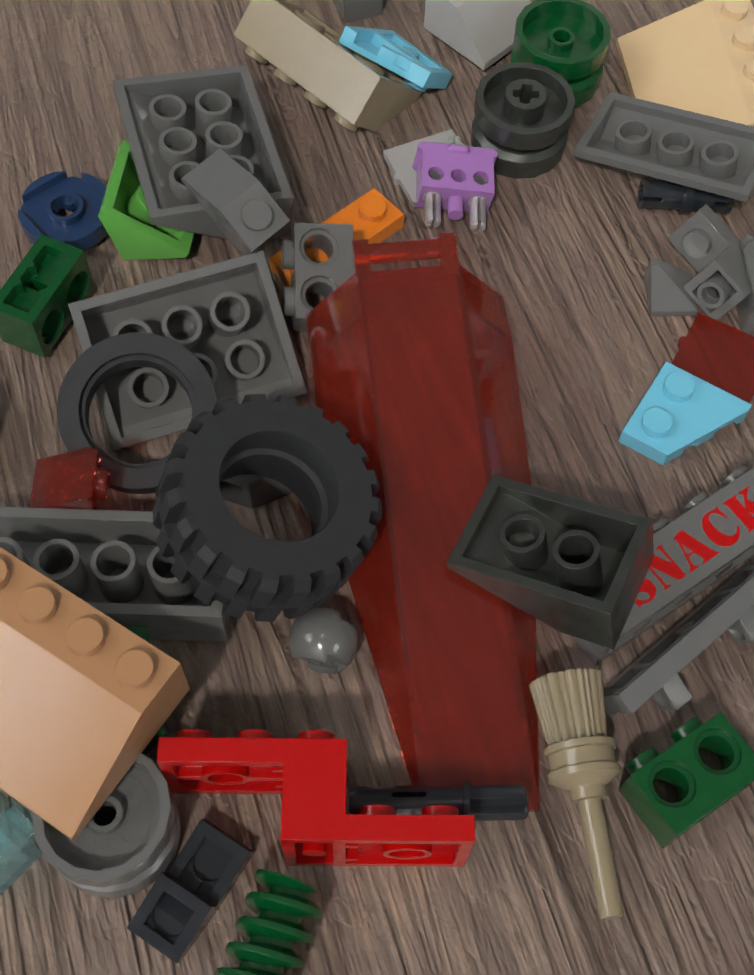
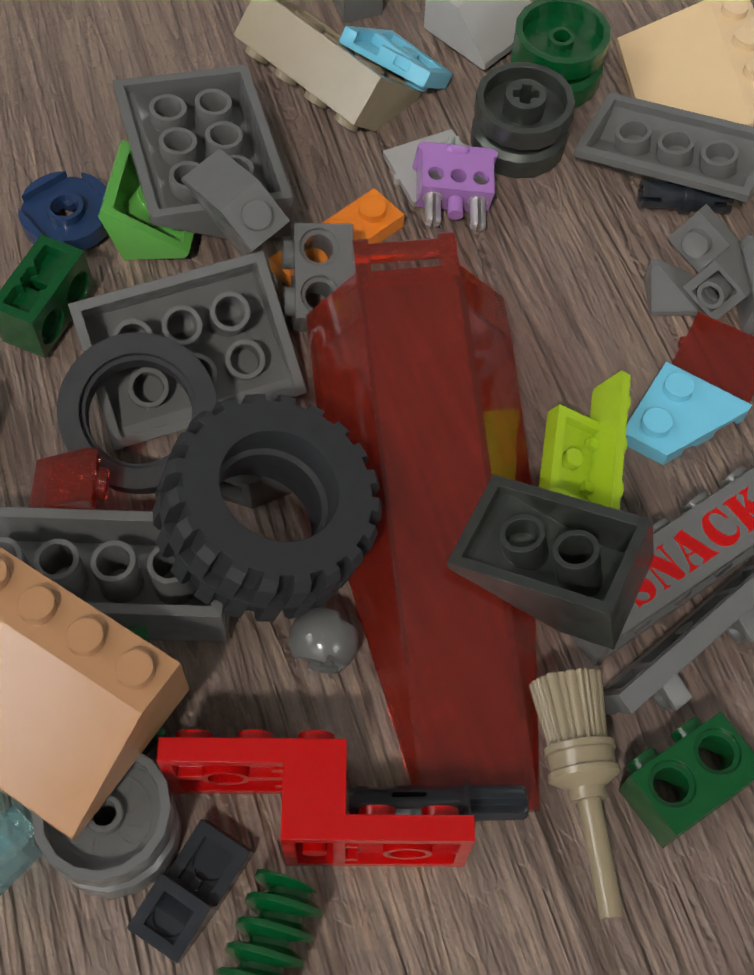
(587, 454): none -> lime bracket

